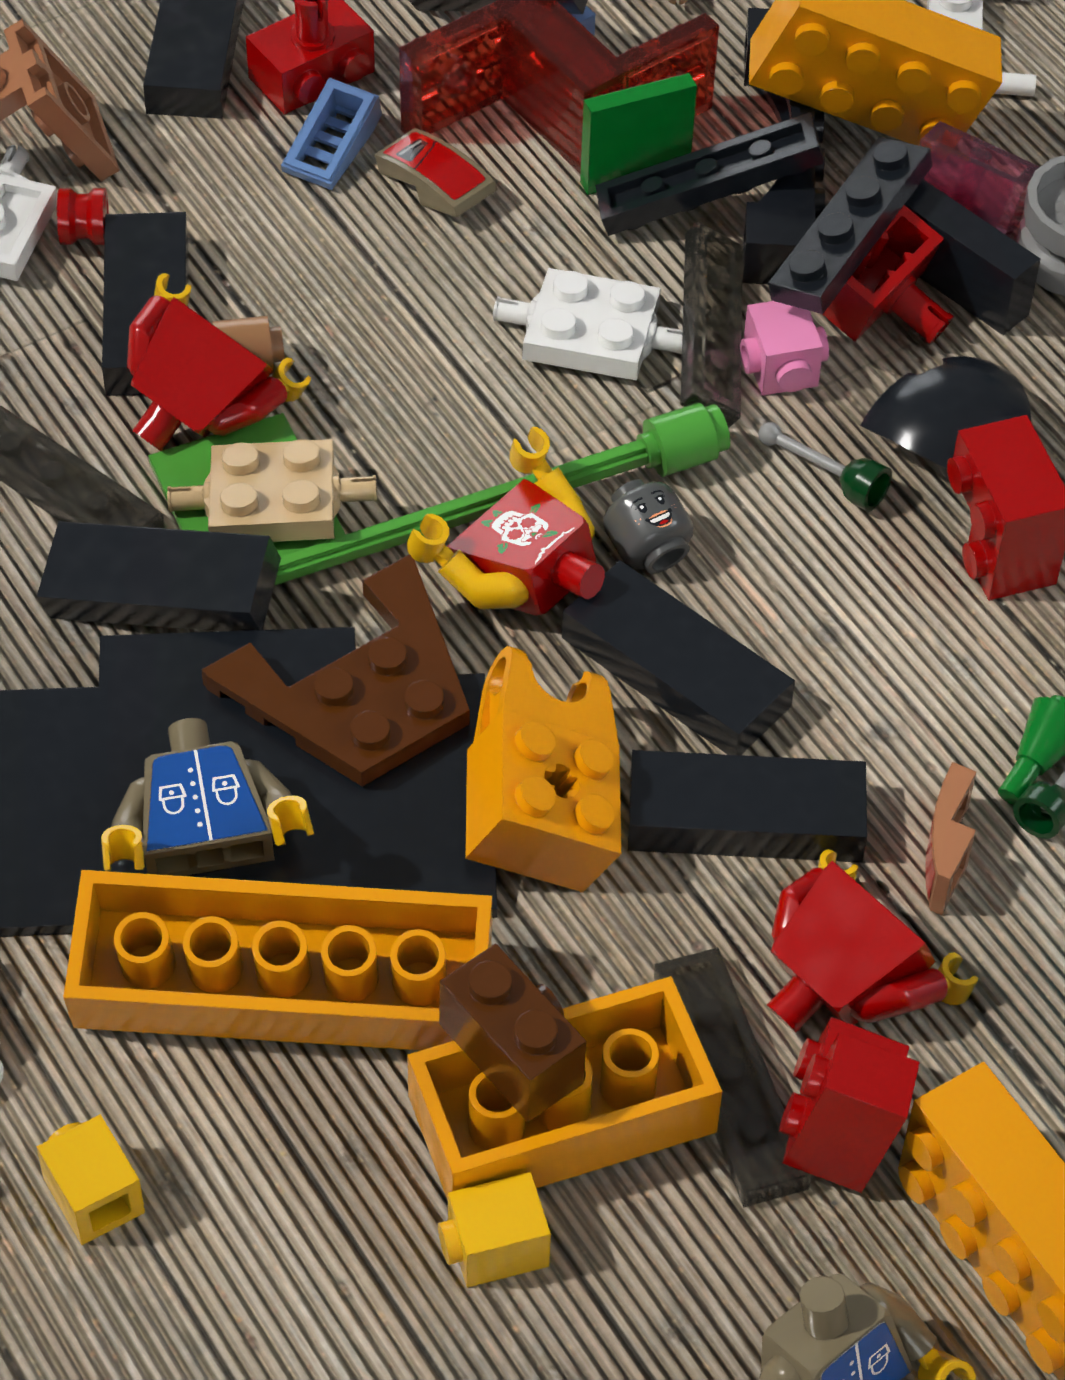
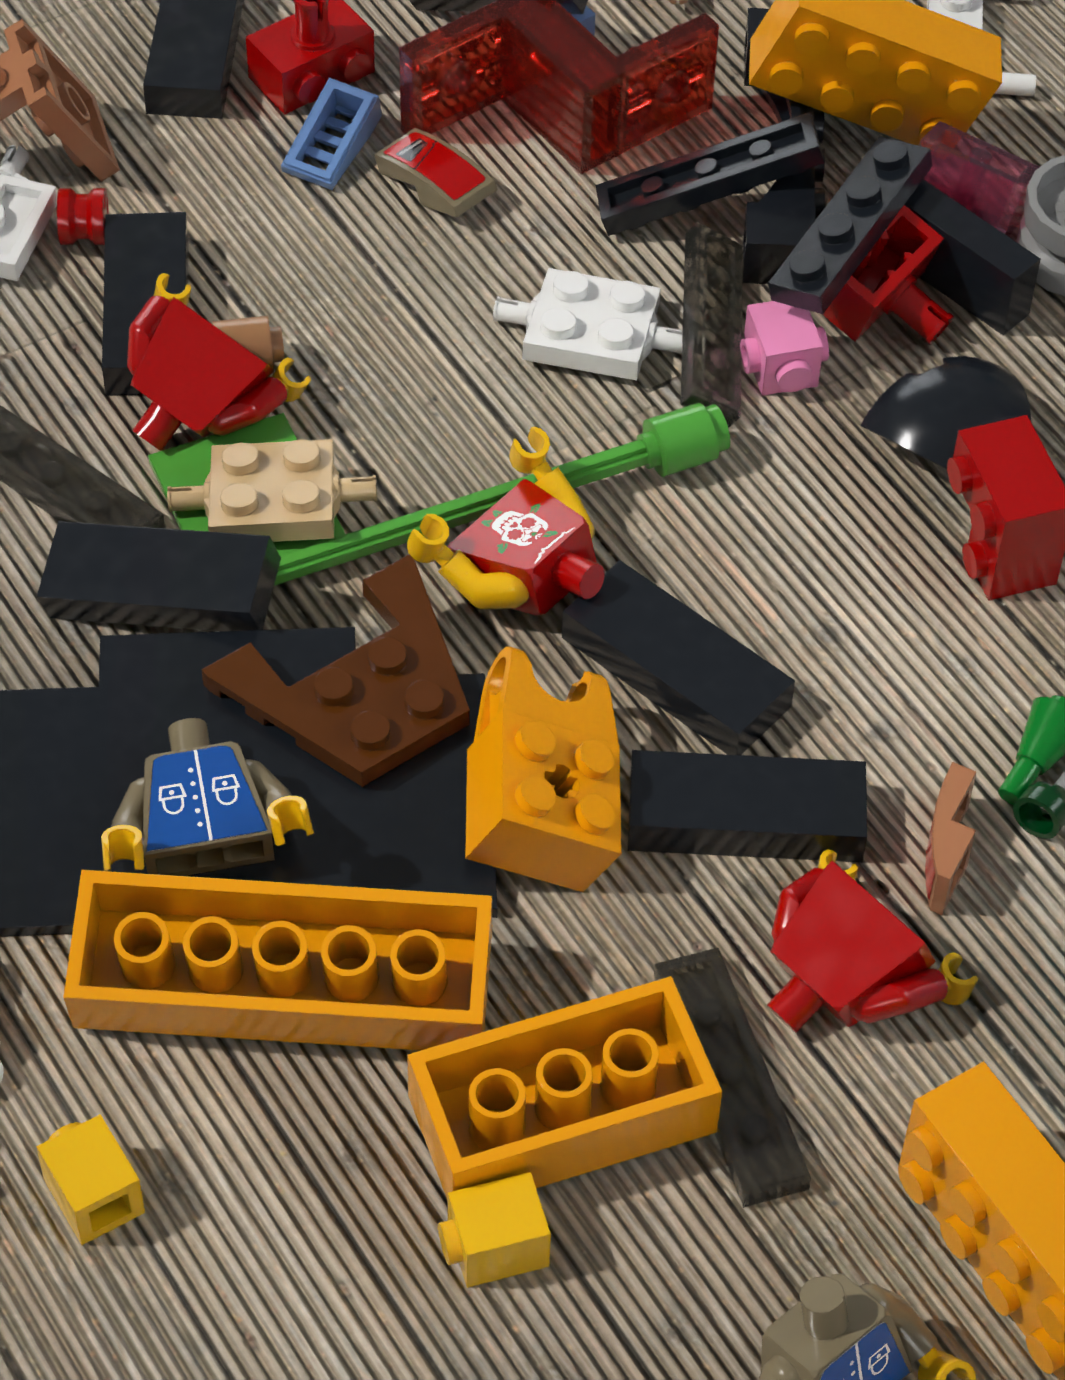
(512, 1031): reddish brown brick -> none
(636, 129): green tile -> none
(648, 526): dark grey head -> none
(848, 1104): red brick -> none
(862, 480): dark green hinge -> none

